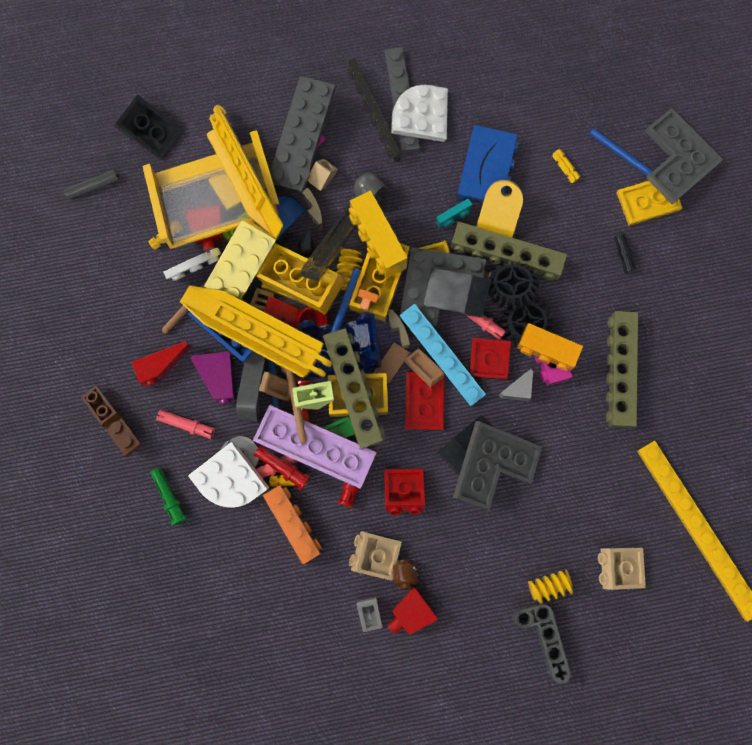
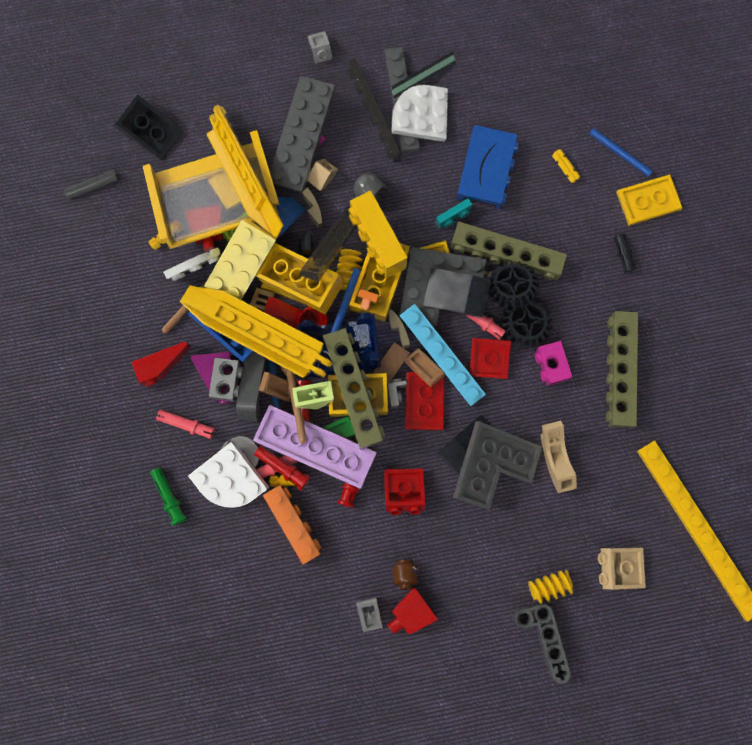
(112, 421): reddish brown slope -> none
(219, 379): none -> light grey brick
(320, 47): none -> light grey bracket
(375, 555): tan plate -> none
(394, 395): none -> light grey bracket
(423, 74): none -> sticker
(501, 211): yellow tile -> none
(520, 389): light grey slope -> none
(549, 347): light orange brick -> none
(556, 457): none -> tan arch
(688, 155): dark grey plate -> none

